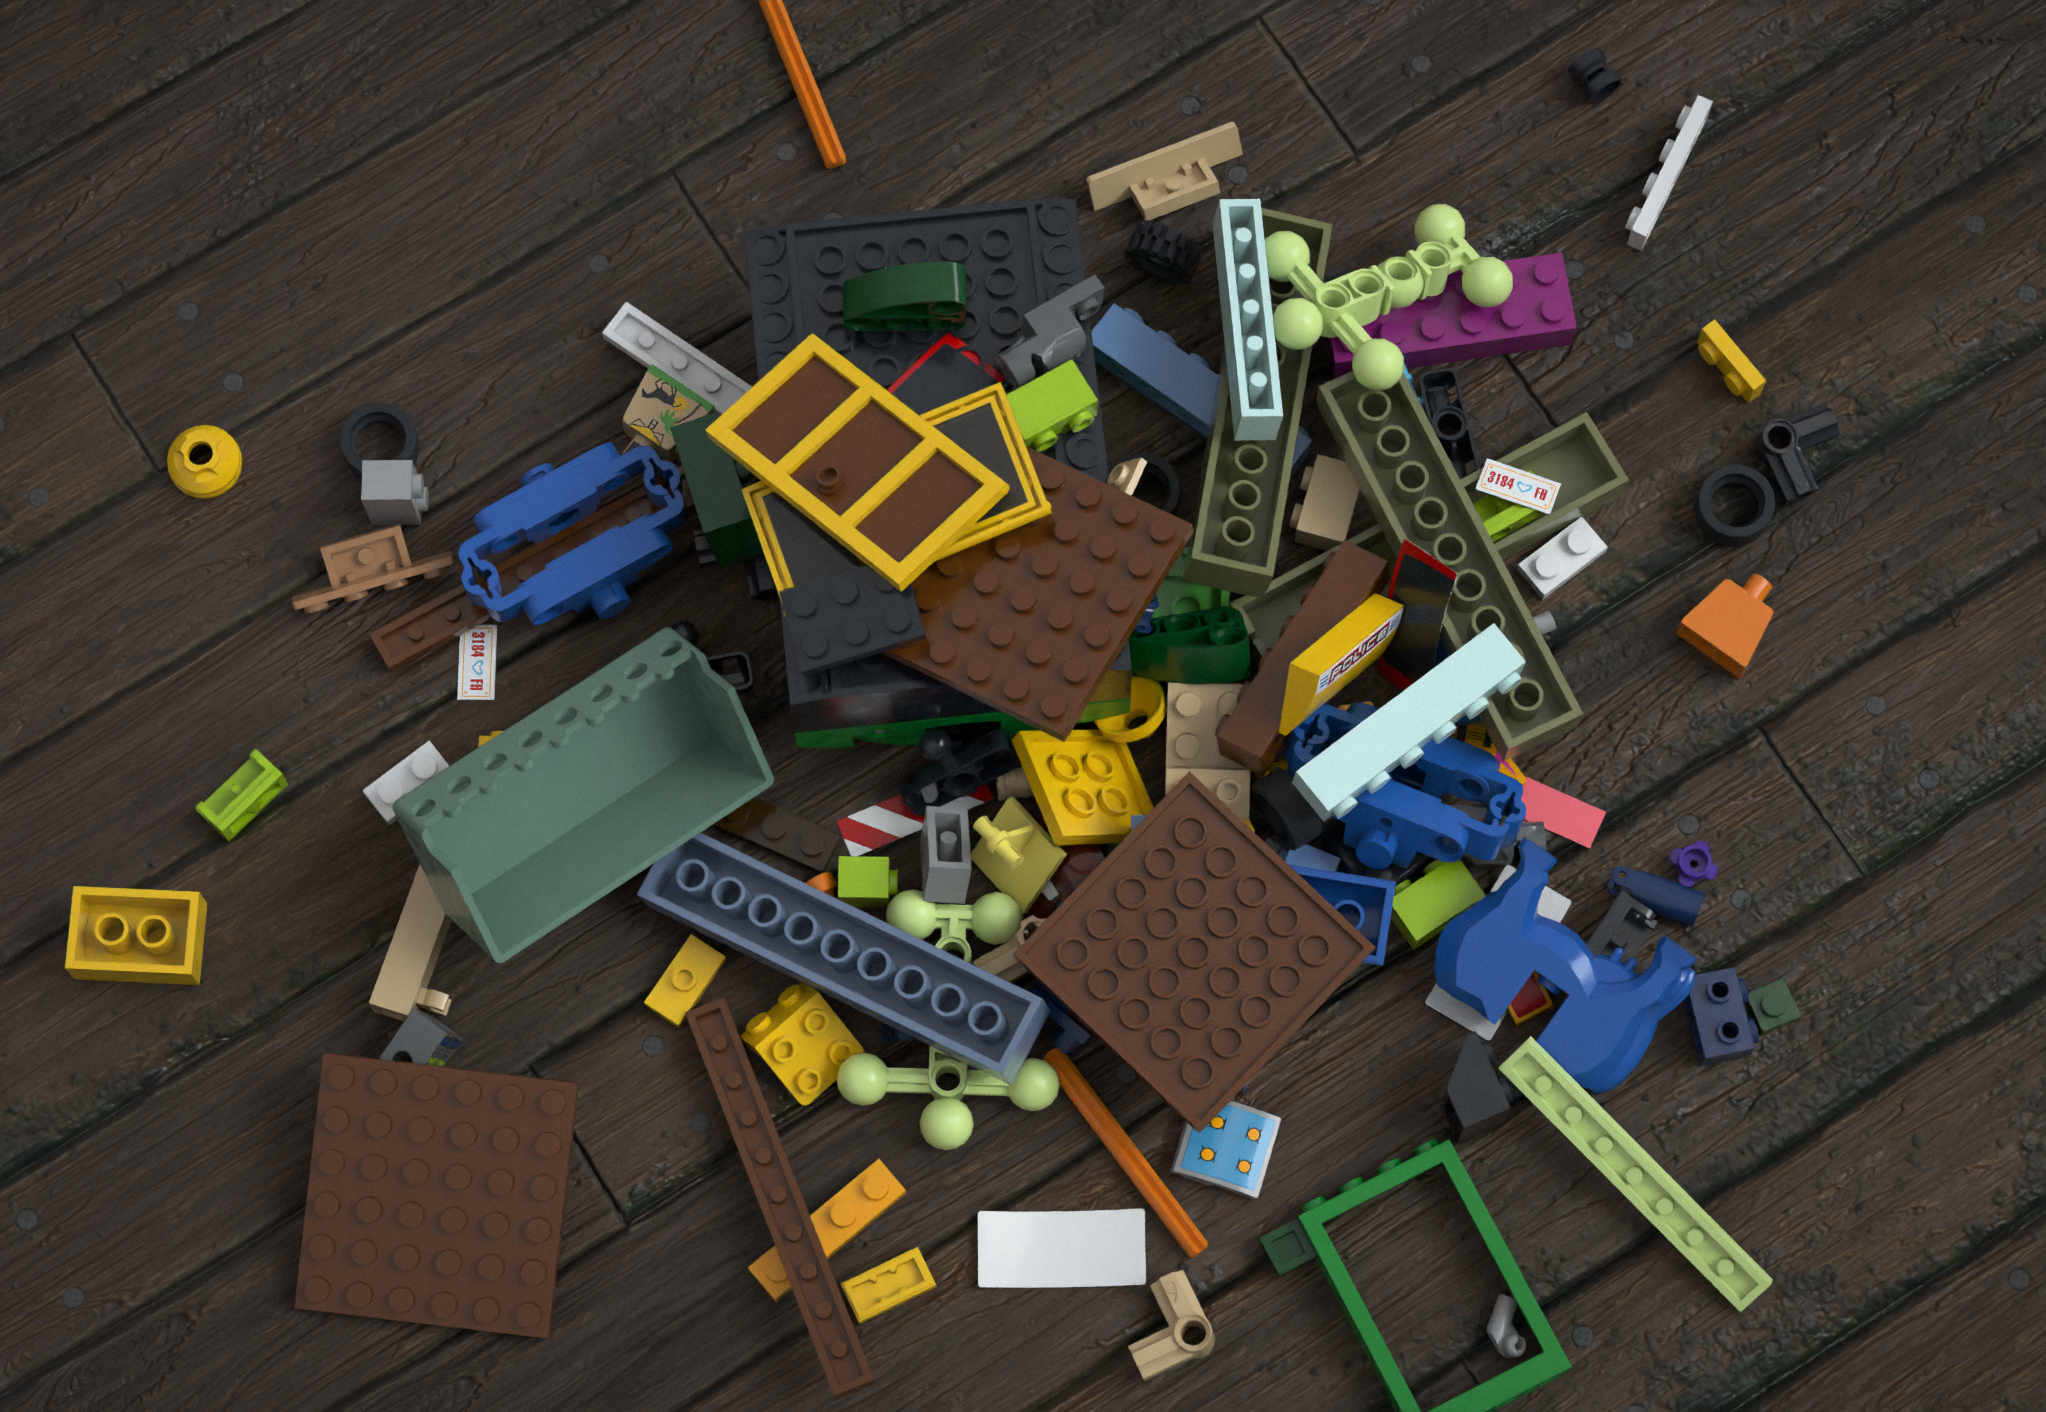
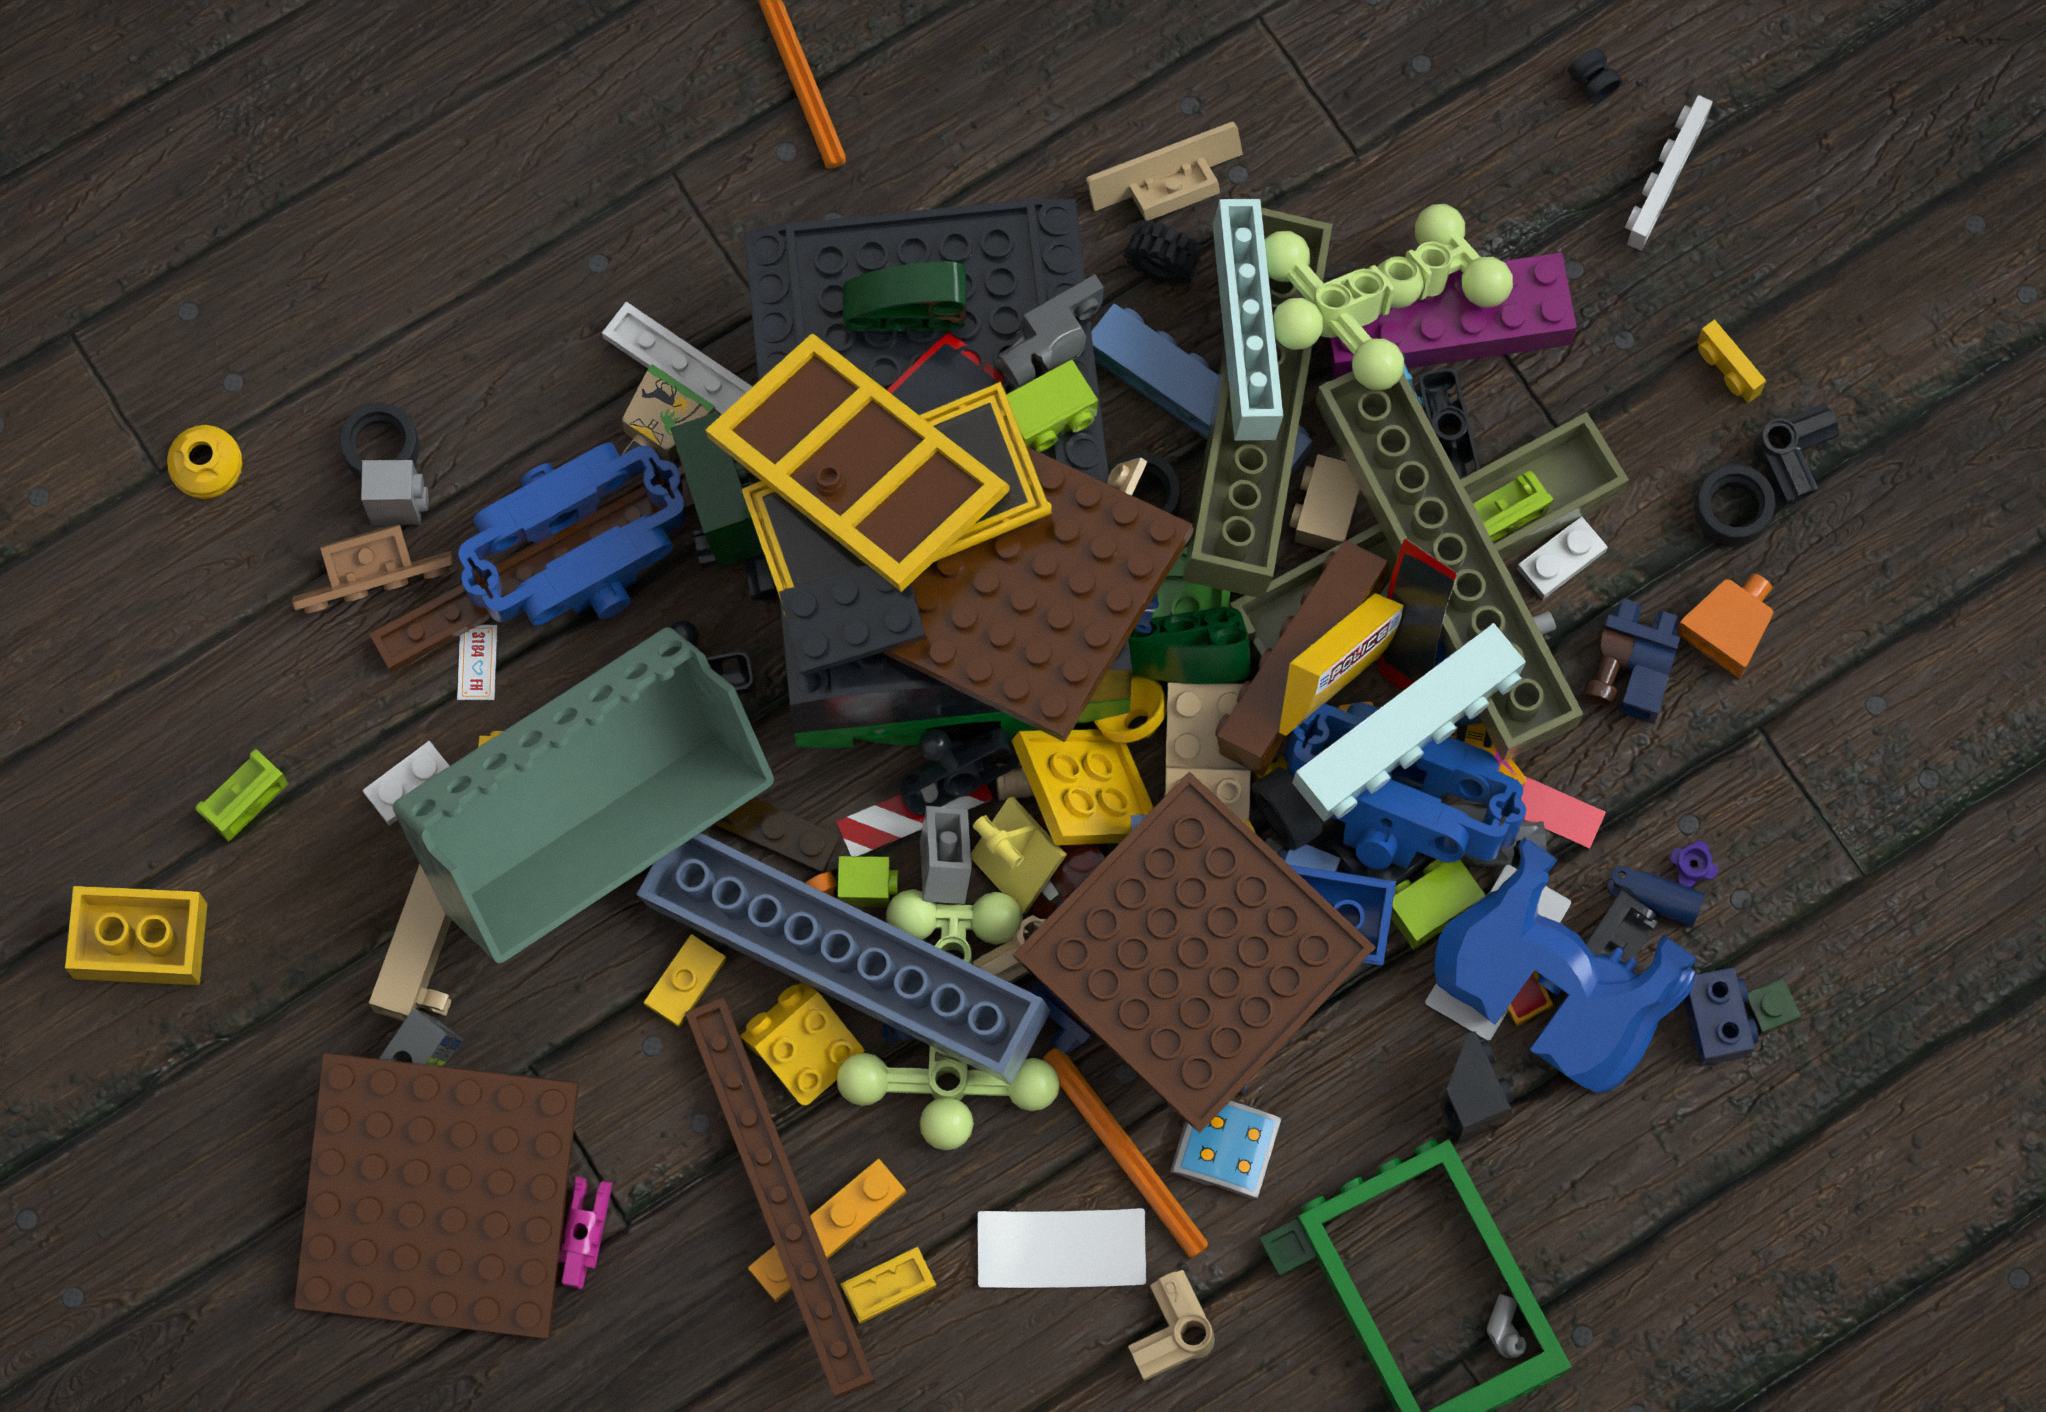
(583, 1253): none -> dark pink hinge
(1518, 486): white sticker -> none
(1635, 1174): yellowish green plate -> none
(1638, 649): none -> dark blue hips

